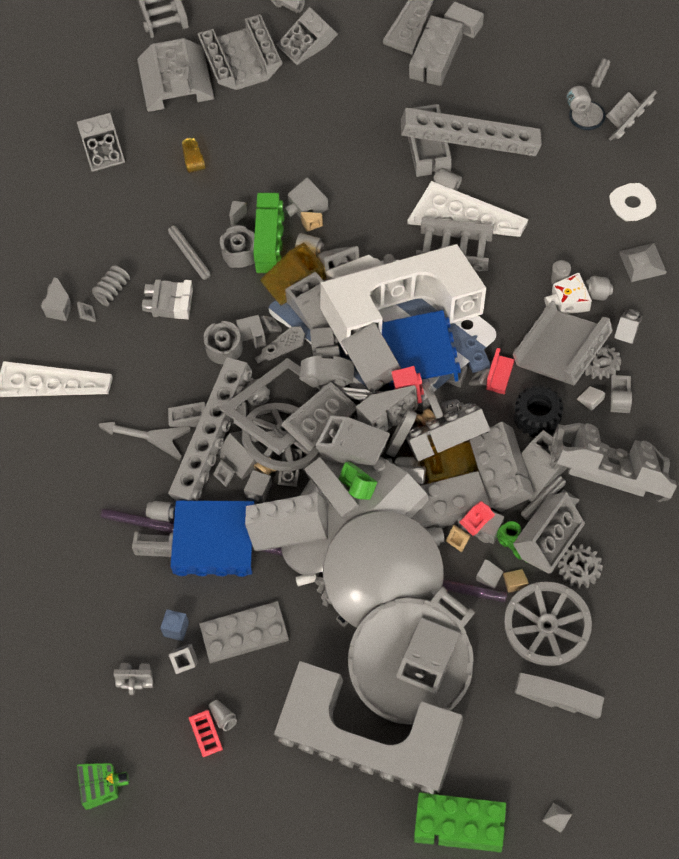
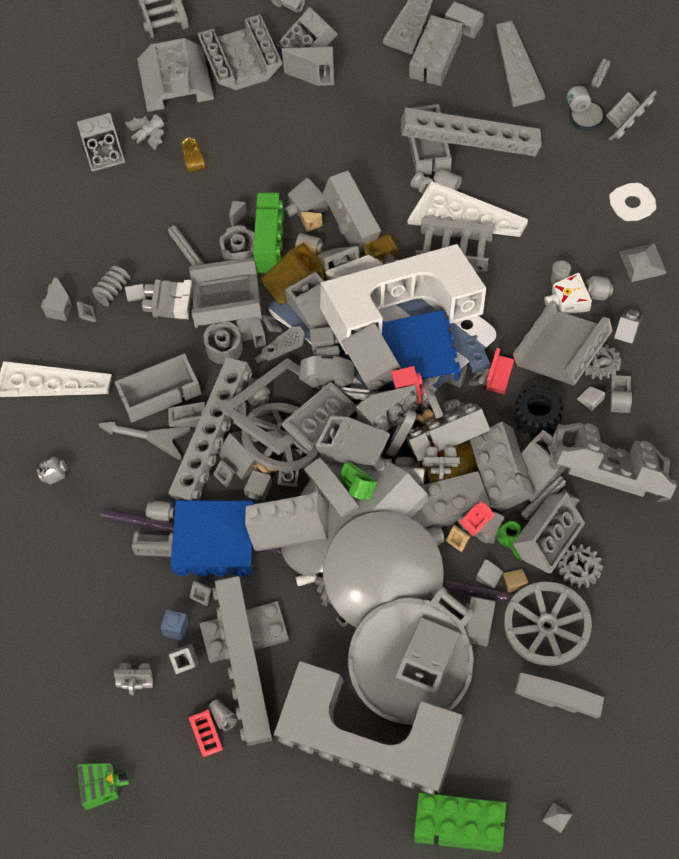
(52, 470): none -> light grey head
(135, 292): none -> light grey slope
(149, 128): none -> light grey animal
(158, 387): none -> light grey piece
(200, 593): none -> light grey slope
(225, 291): none -> light grey piece
(243, 661): none -> light grey brick
(310, 64): none -> light grey slope
(350, 210): none -> light grey brick
(381, 247): none -> clear yellow piece
(420, 182): none -> light grey wheel
(449, 460): none -> light grey hips
(480, 624): none -> light grey brick
(520, 74): none -> light grey wing

